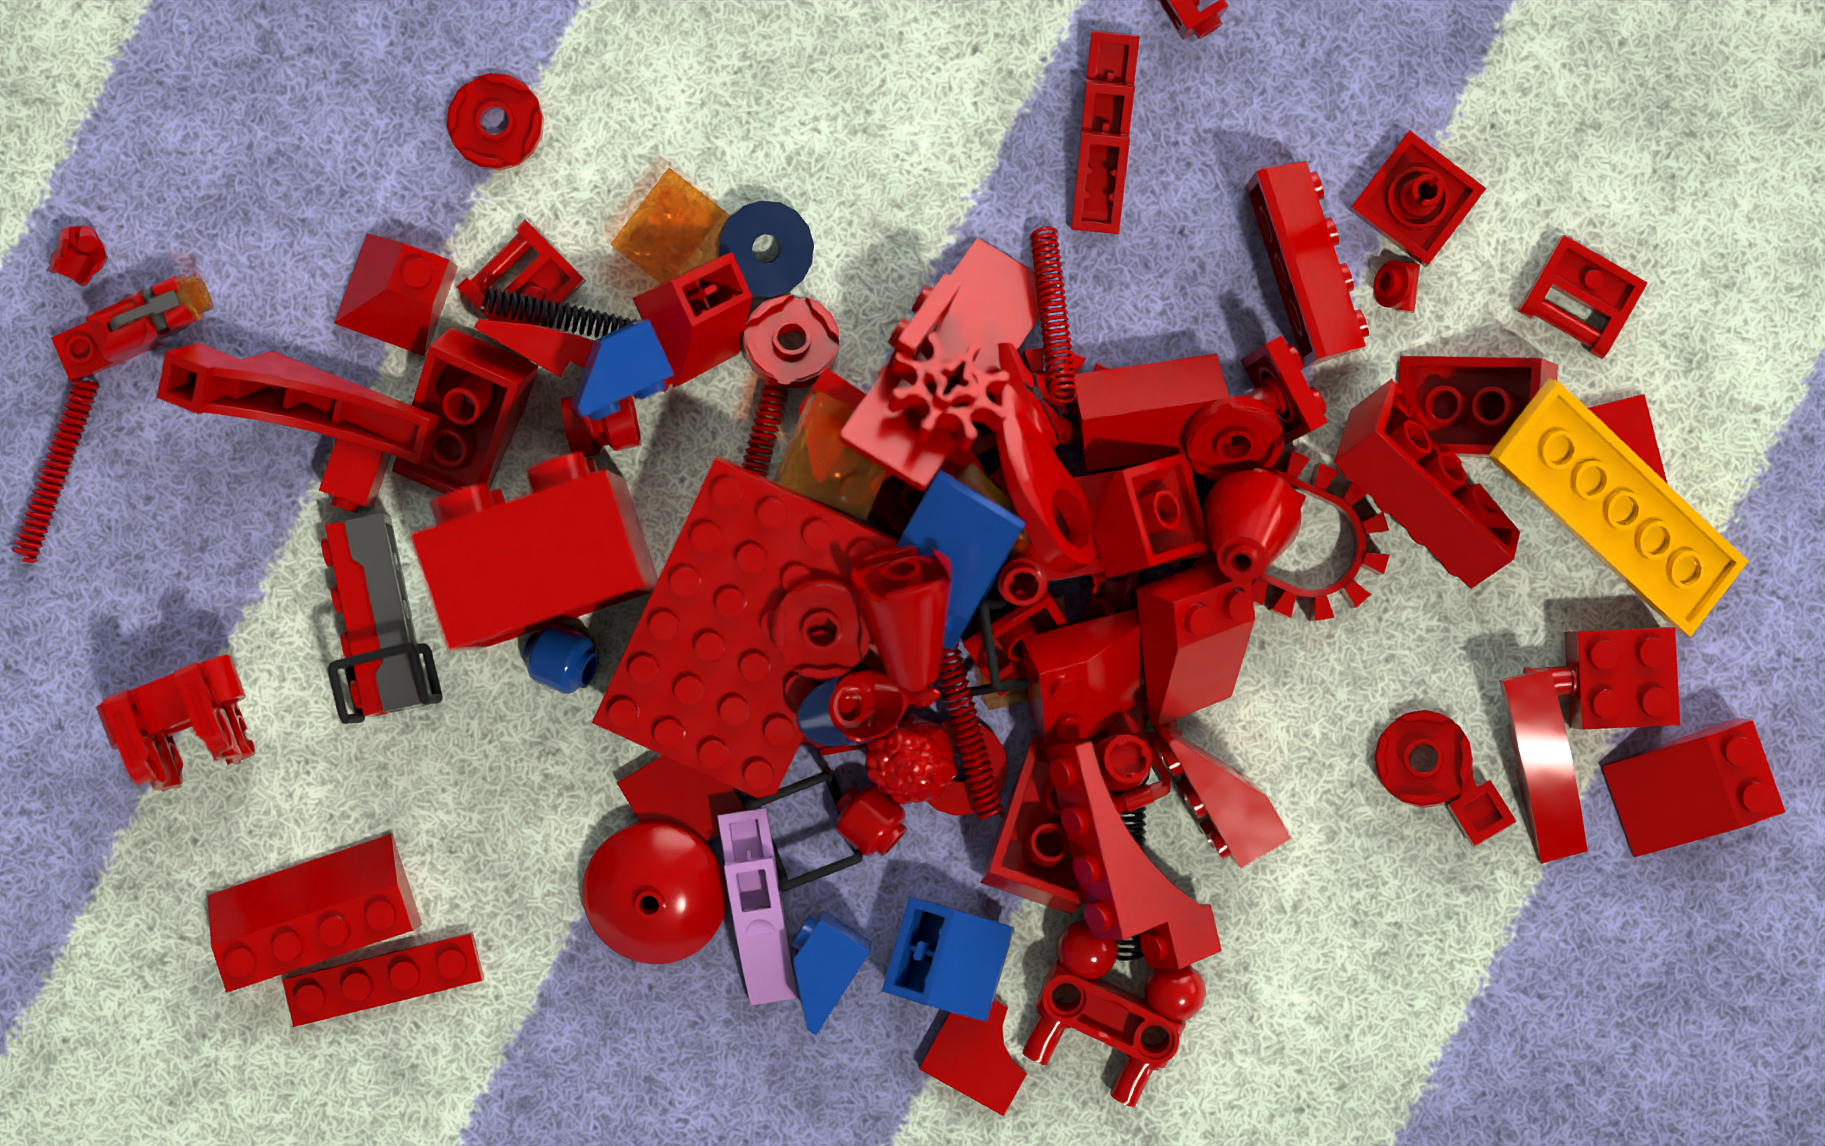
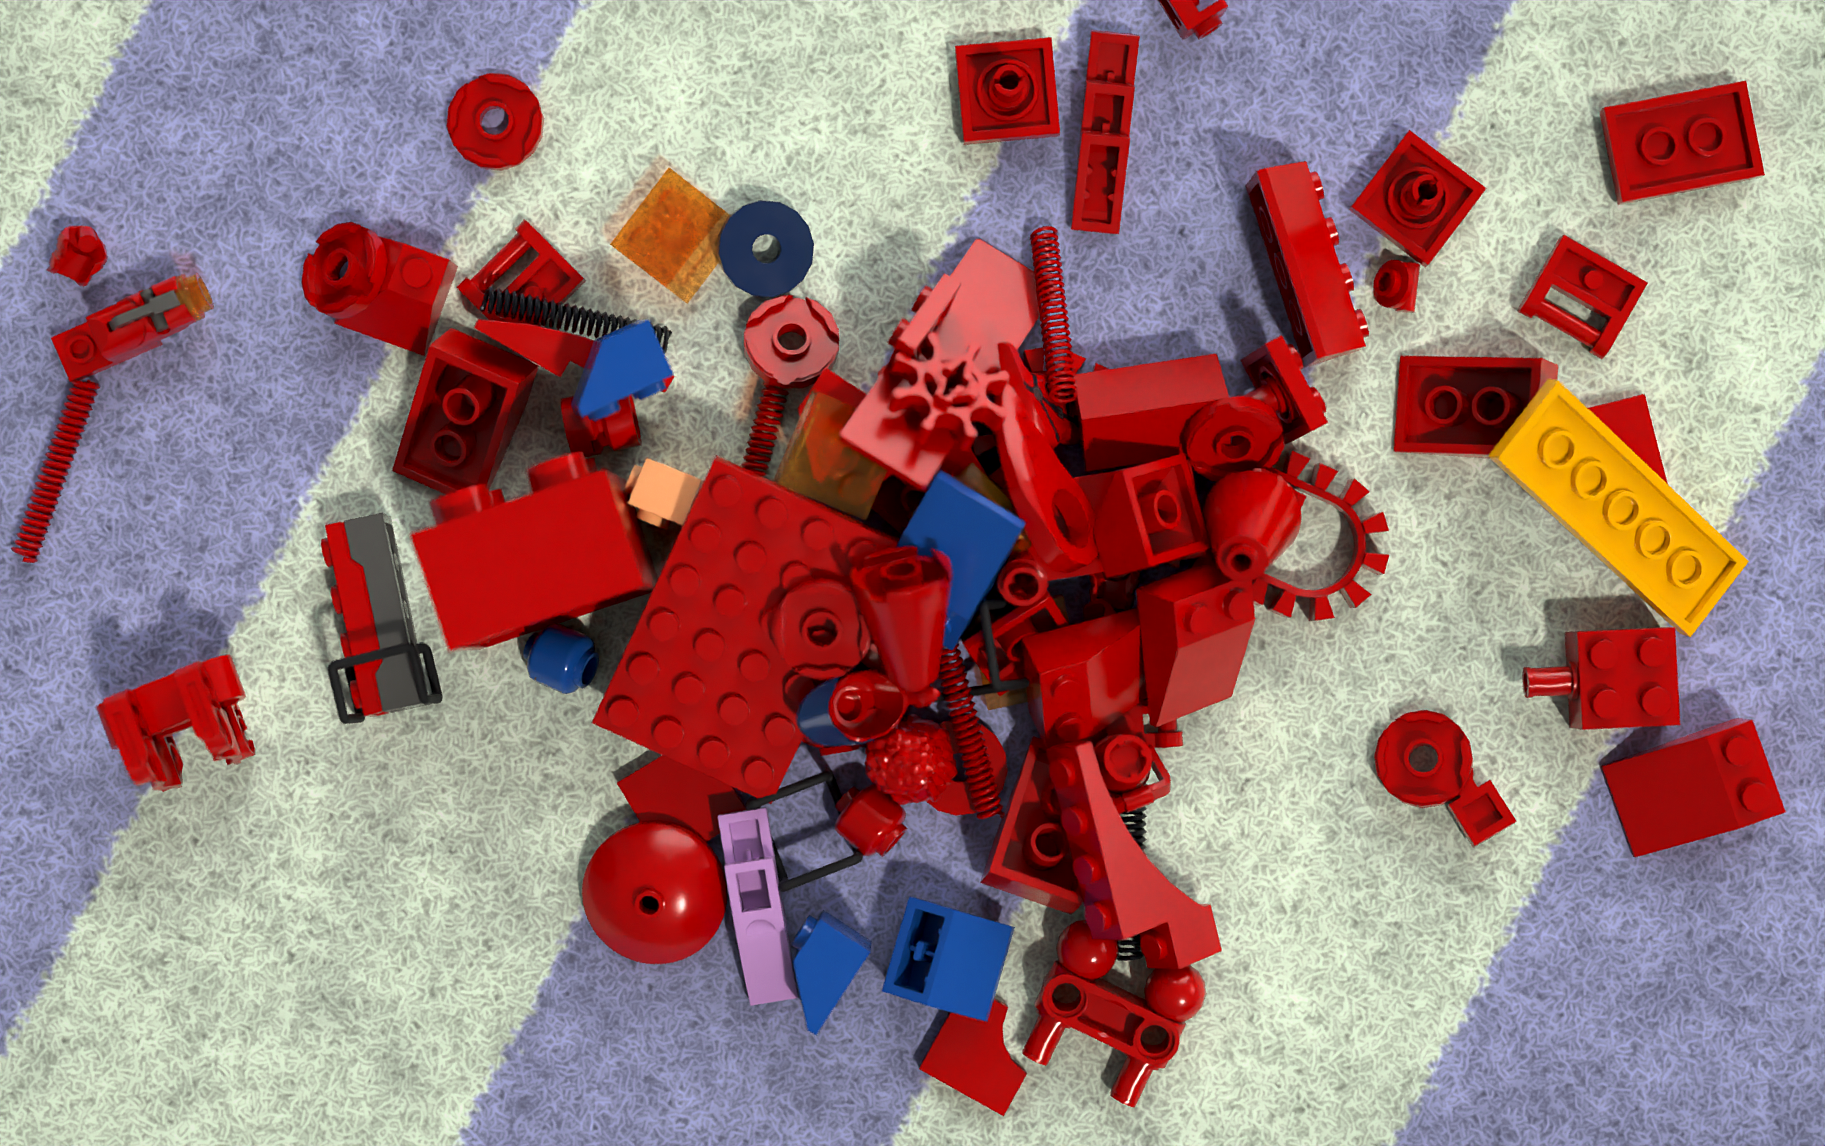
(294, 395): red arch -> none
(310, 913): red slope -> none
(354, 475): red brick -> none
(363, 276): none -> red tile
(383, 979): red plate -> none
(661, 493): none -> light nougat brick
(698, 316): red slope -> none
(1007, 91): none -> red plate
(1235, 810): slope -> none
(1424, 488): red wedge -> none
(1544, 765): red slope -> none
(1681, 142): none -> red plate

